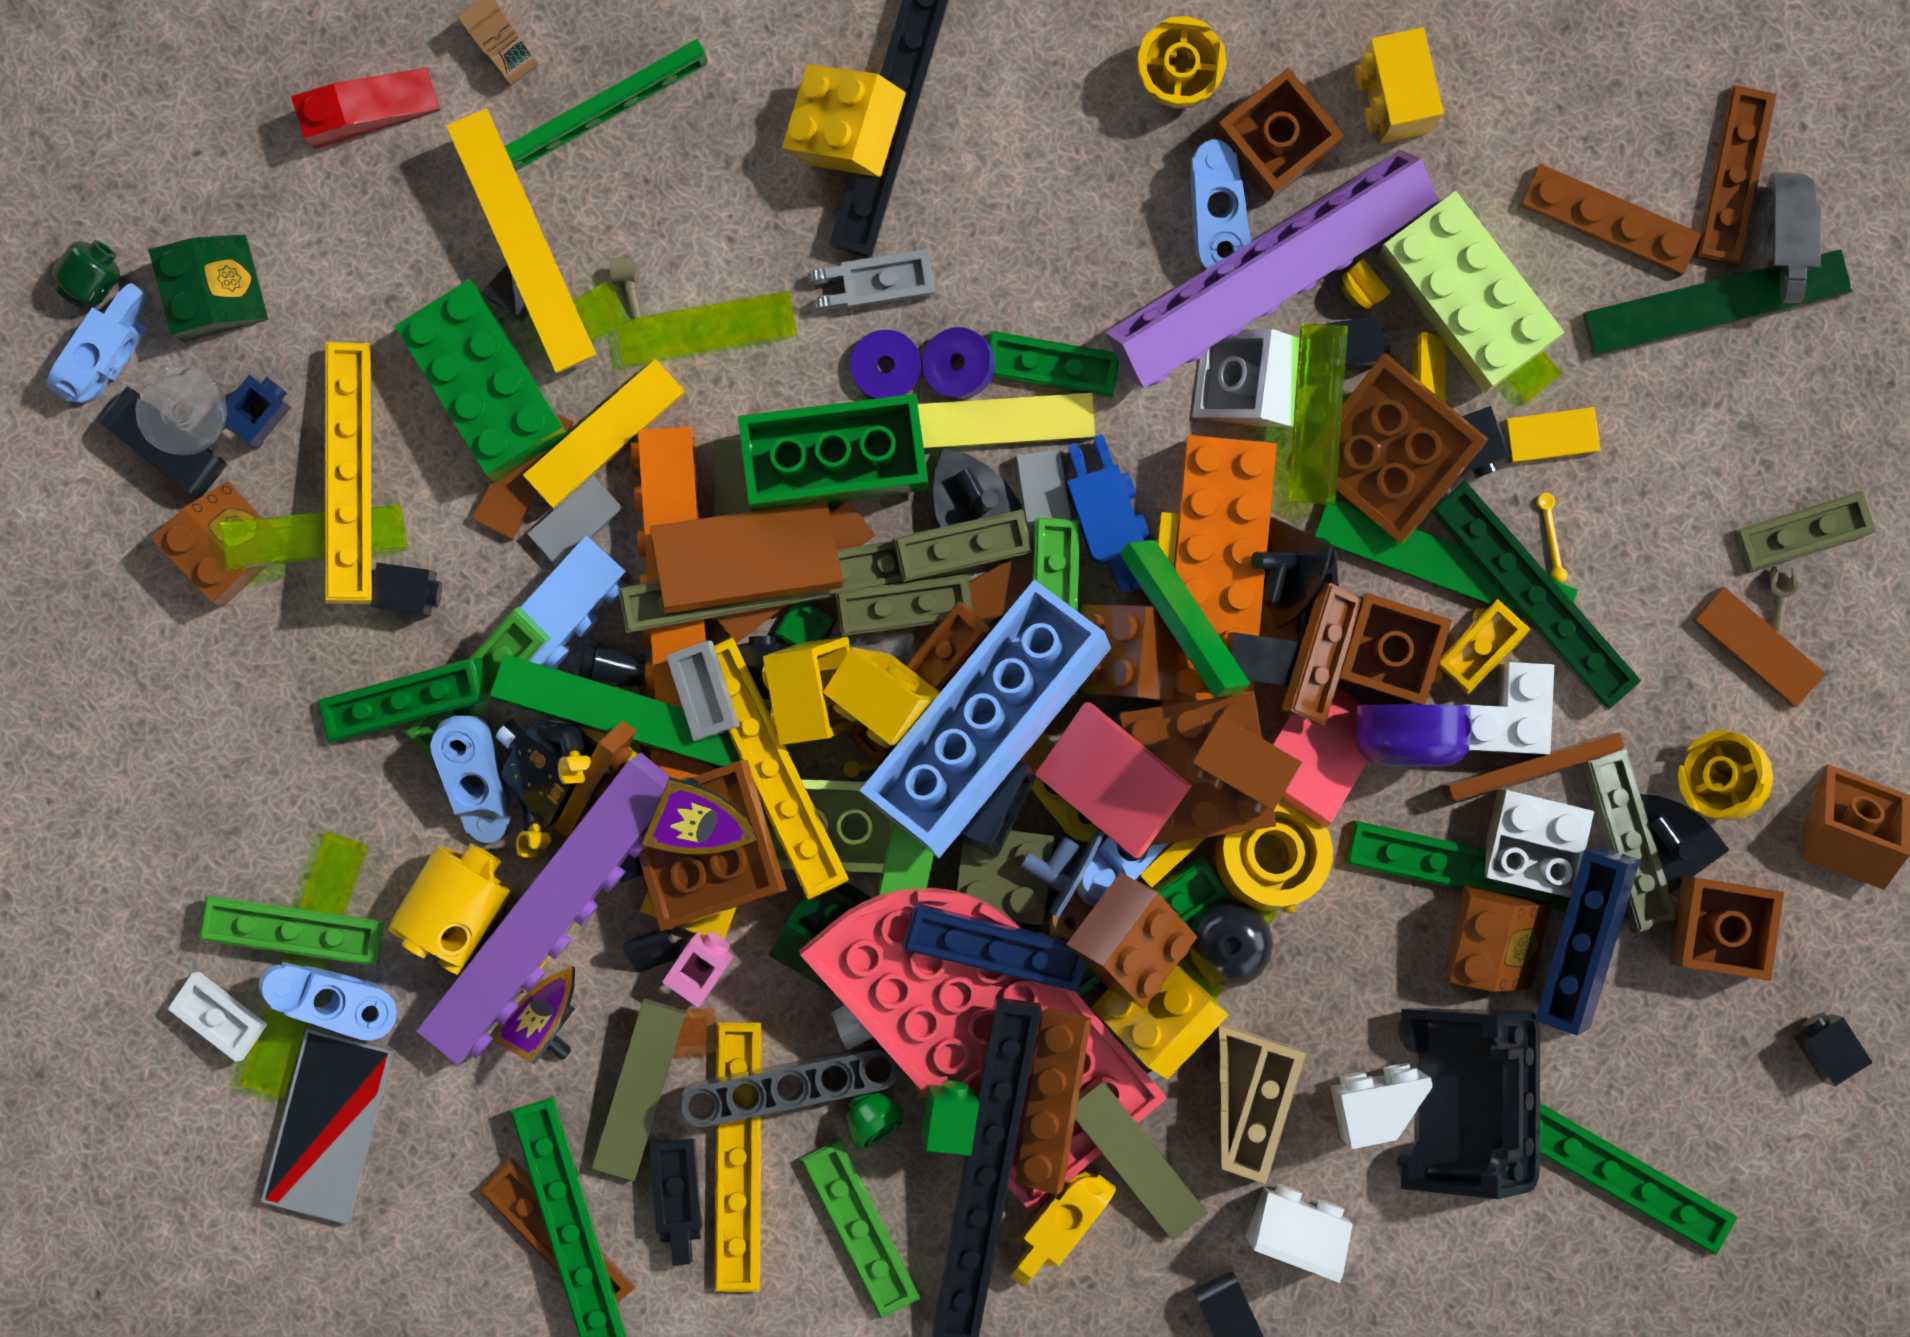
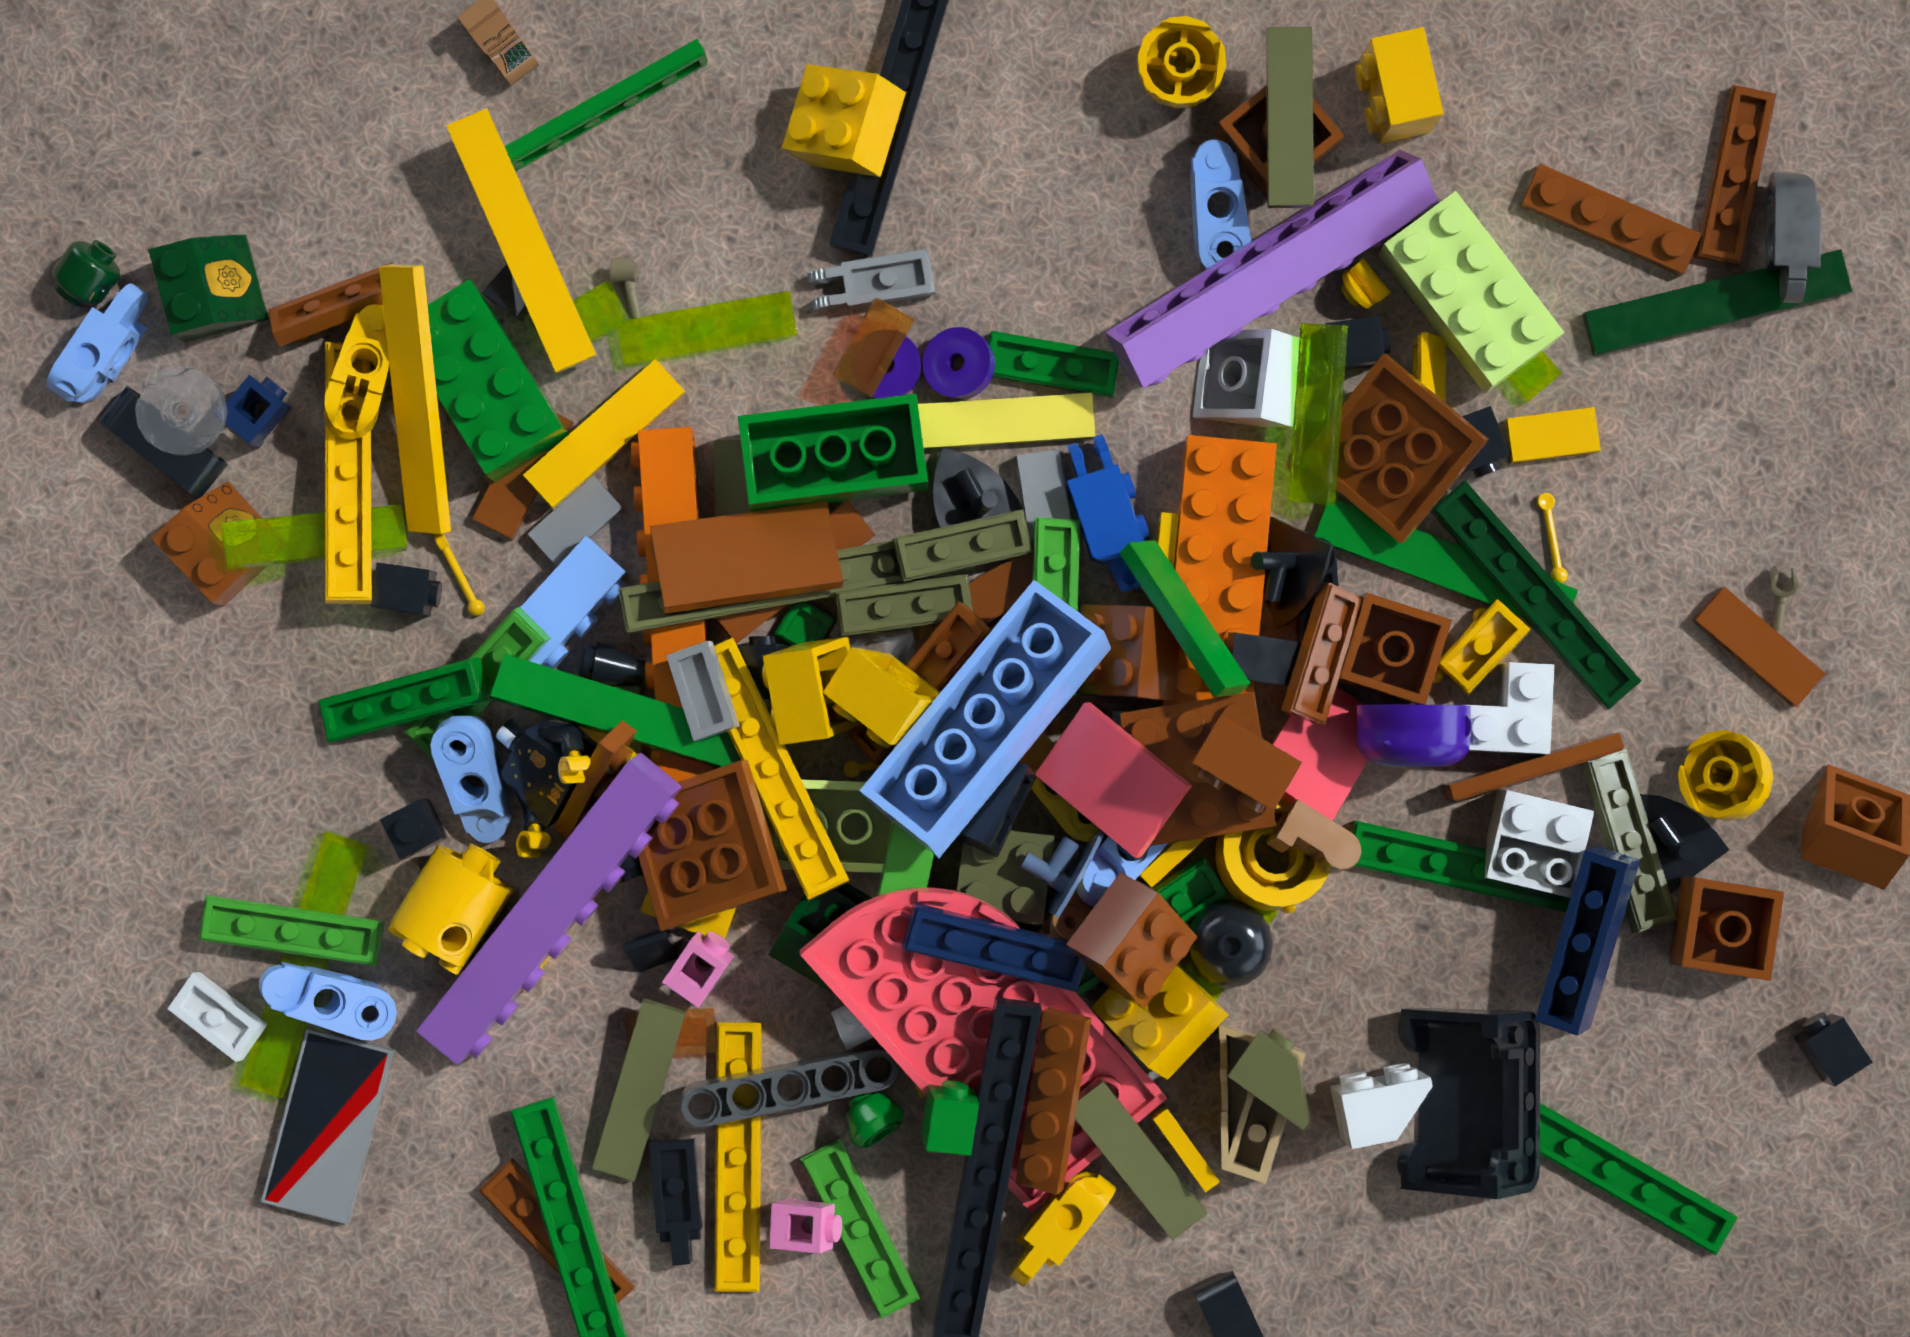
(325, 308): none -> dark orange plate
(348, 387): none -> yellow piece
(363, 105): red slope -> none
(414, 828): none -> black brick
(415, 398): none -> yellow tile
(475, 606): none -> yellow hinge
(539, 1019): shield -> none
(696, 821): shield -> none
(791, 1228): none -> bright pink brick
(873, 347): none -> clear orange tile
(1185, 1148): none -> yellow tile
(1274, 1076): none -> olive slope
(1289, 117): none -> olive tile
(1300, 1232): white slope -> none
(1317, 836): none -> medium nougat leg
(1496, 940): dark orange slope -> none
(1804, 531): olive tile -> none

